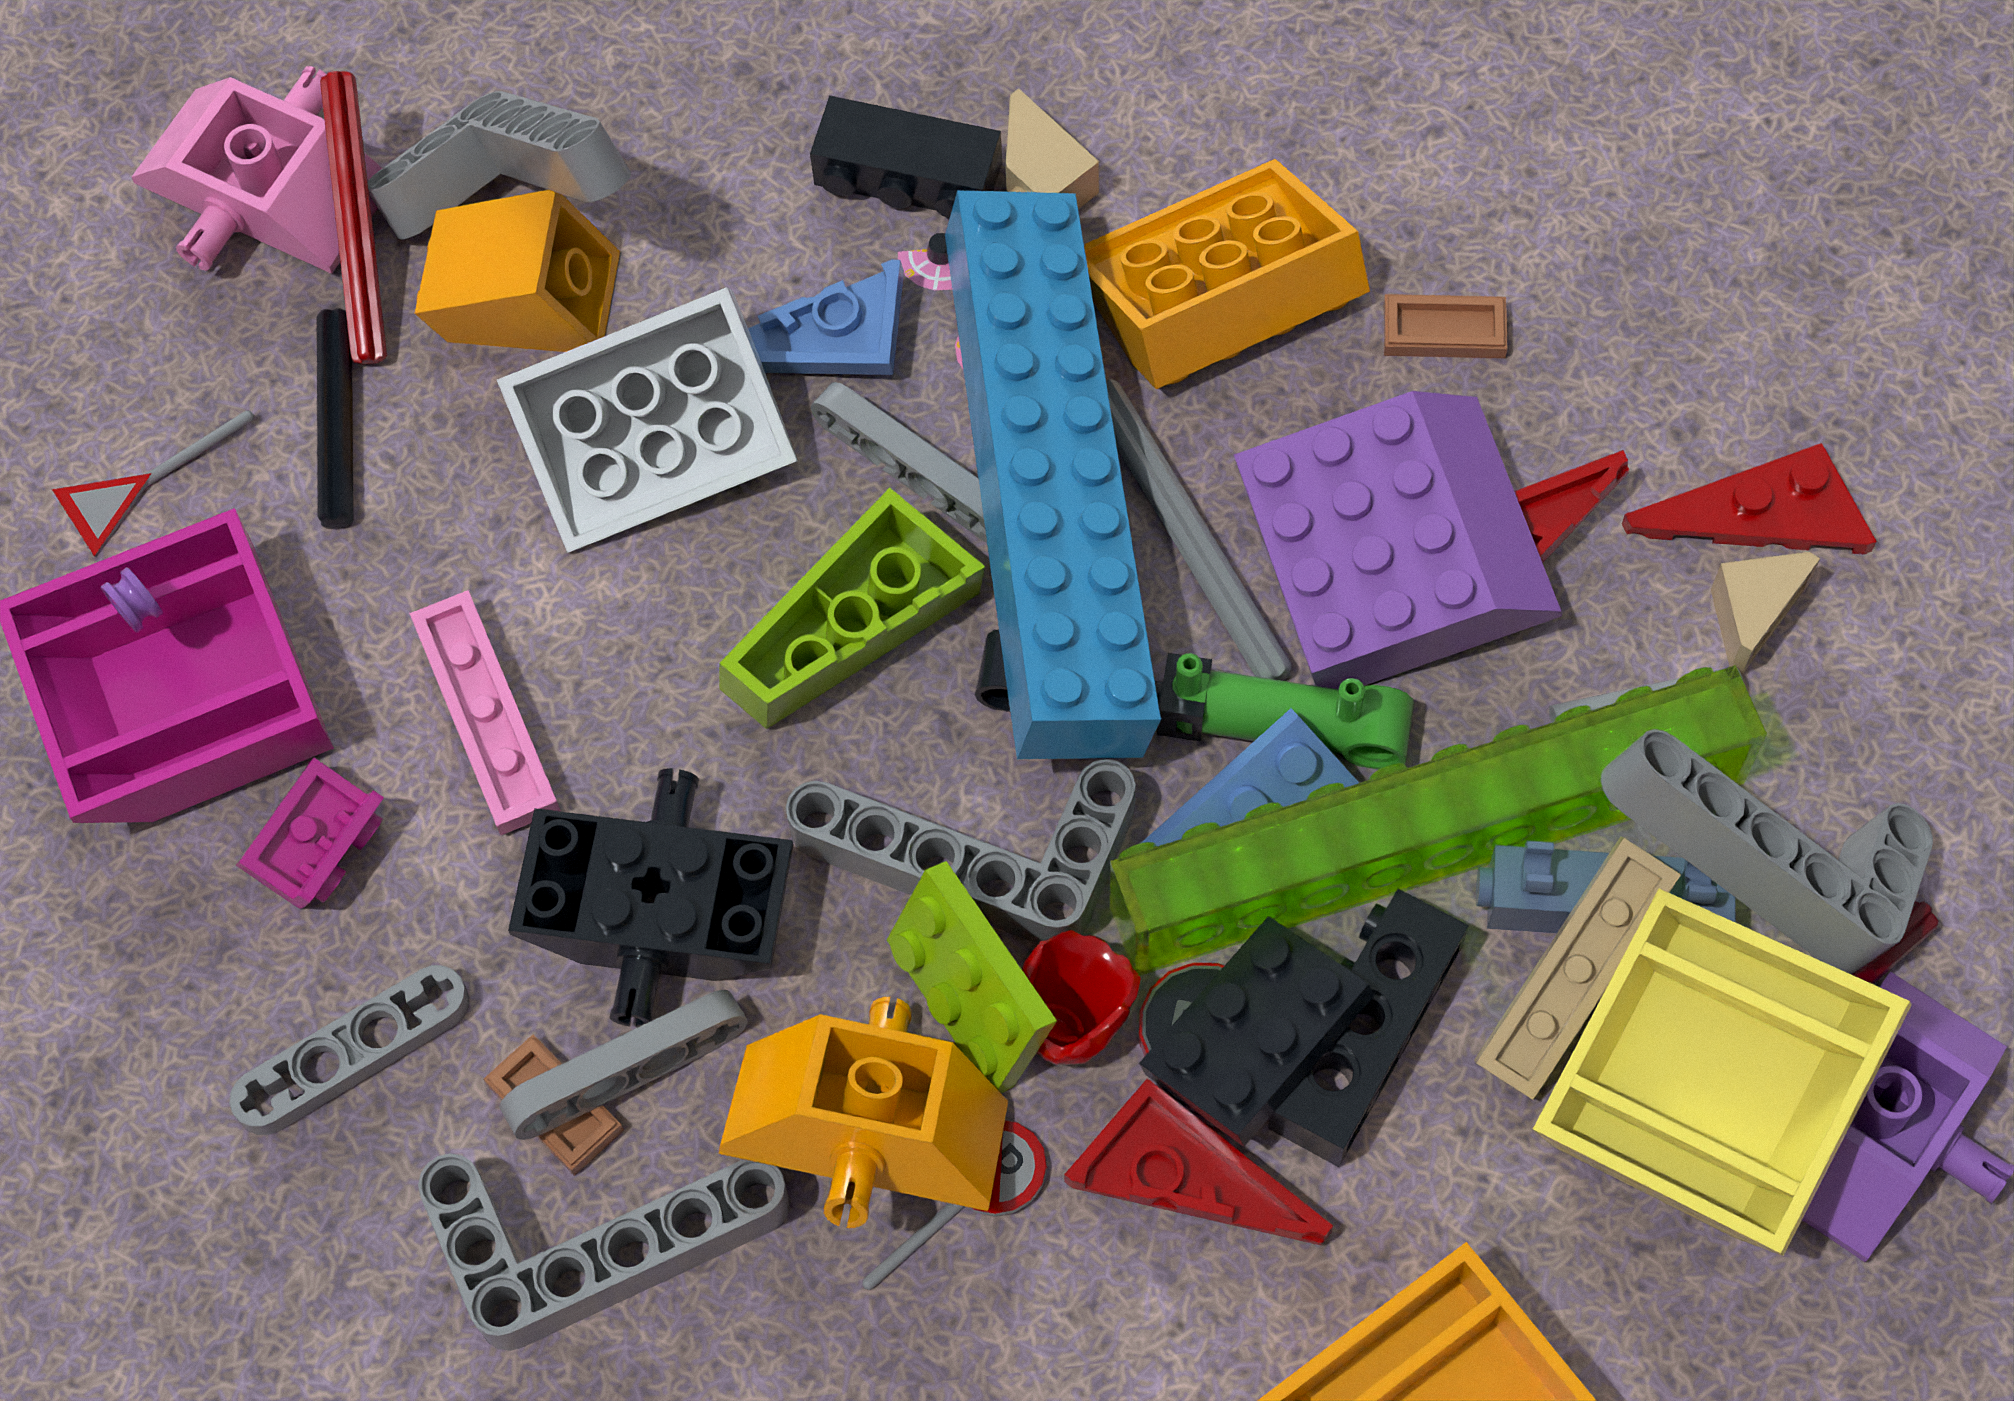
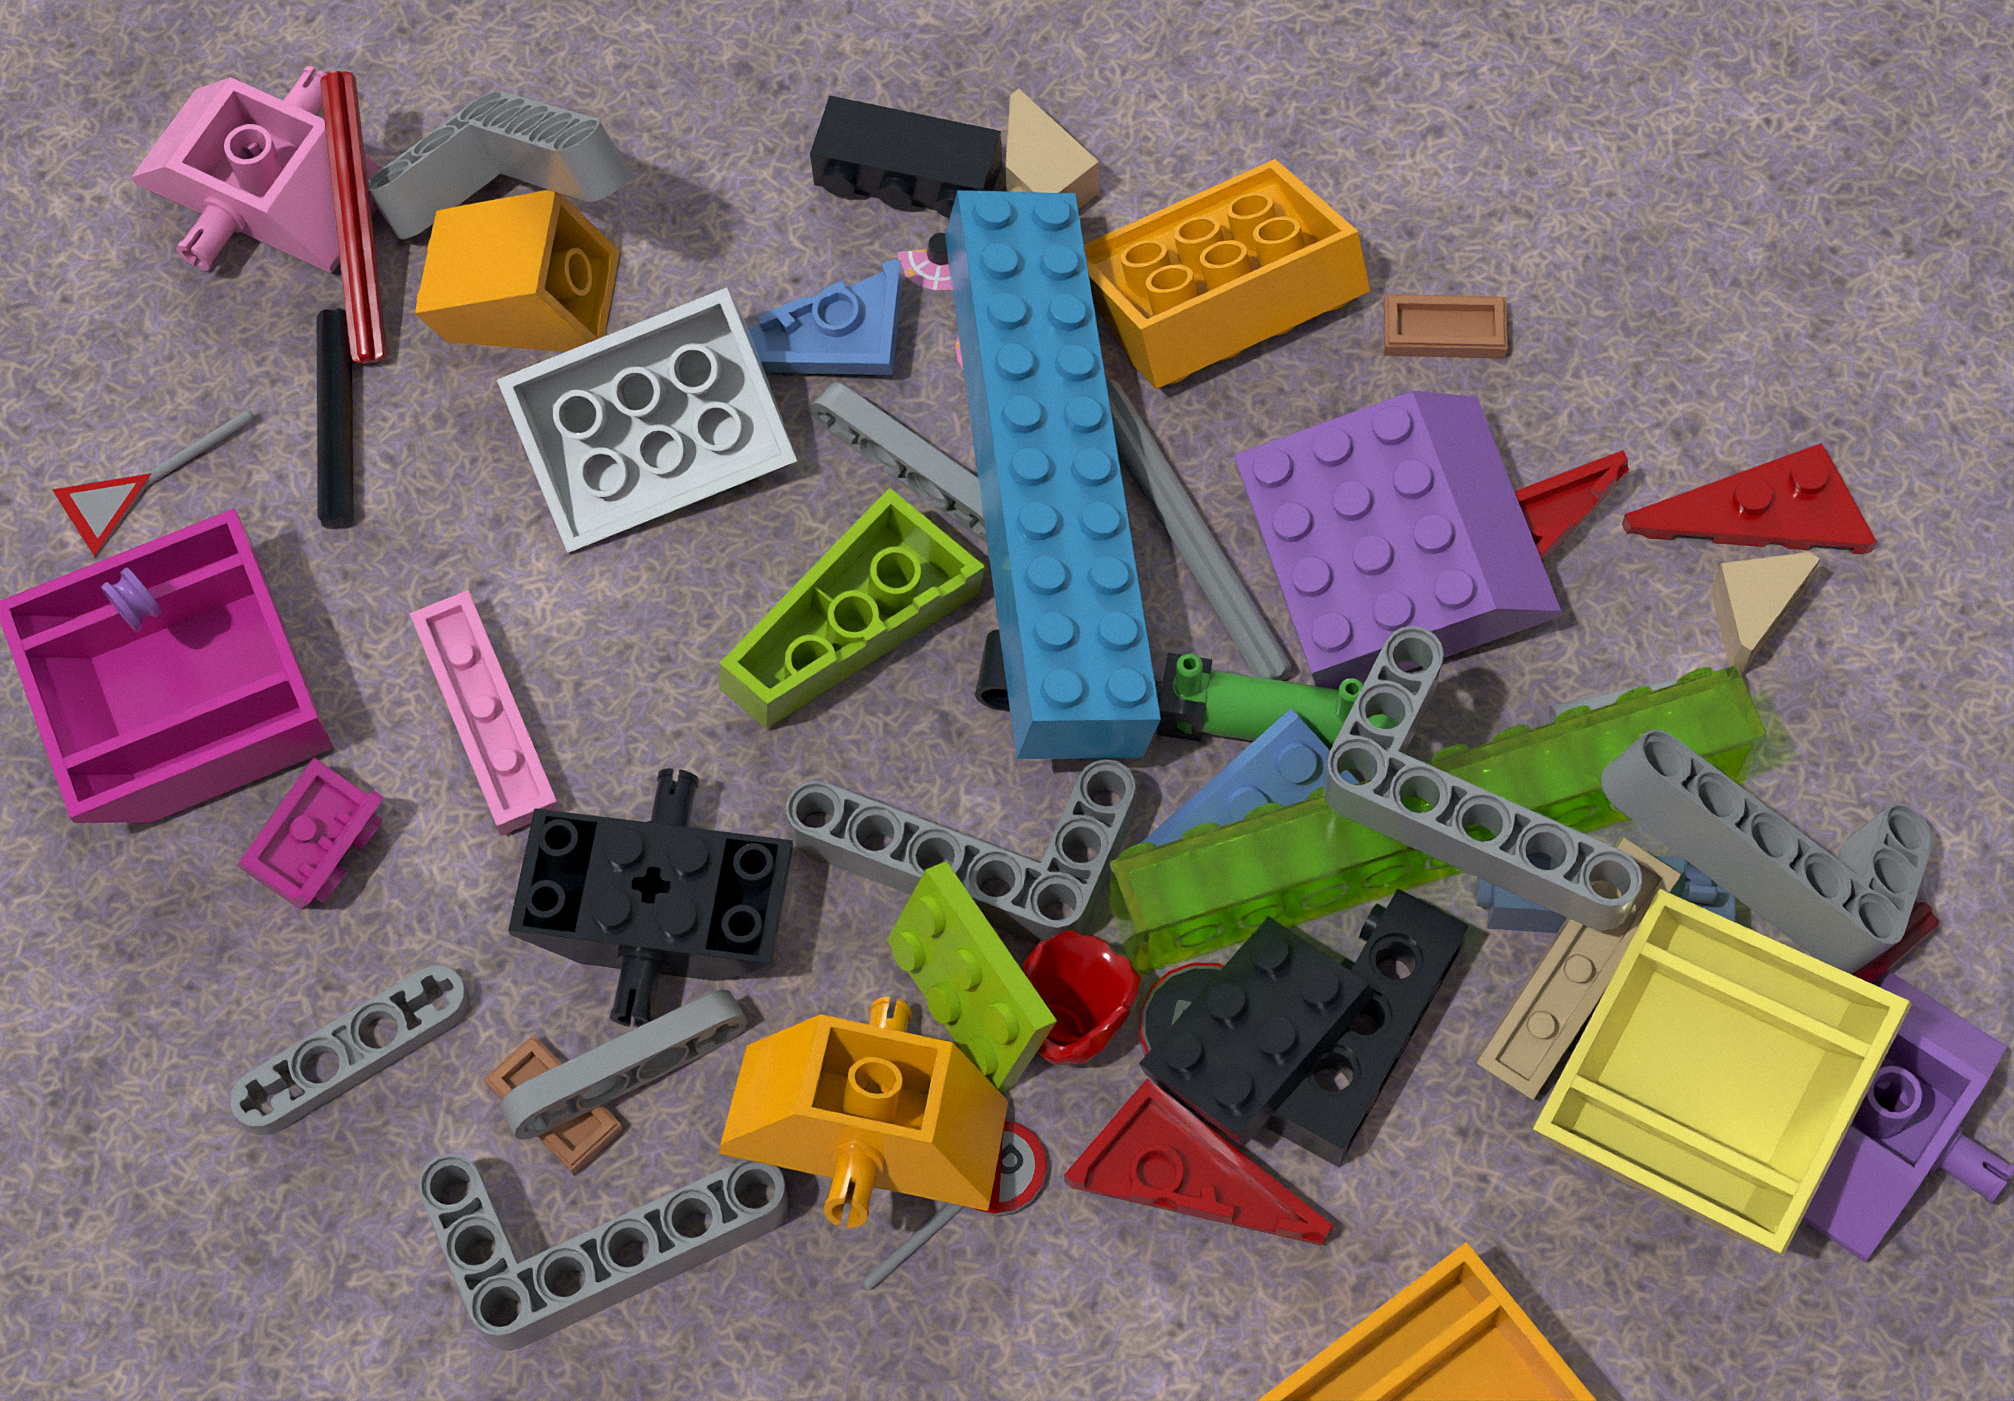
(1460, 803): none -> light grey beam

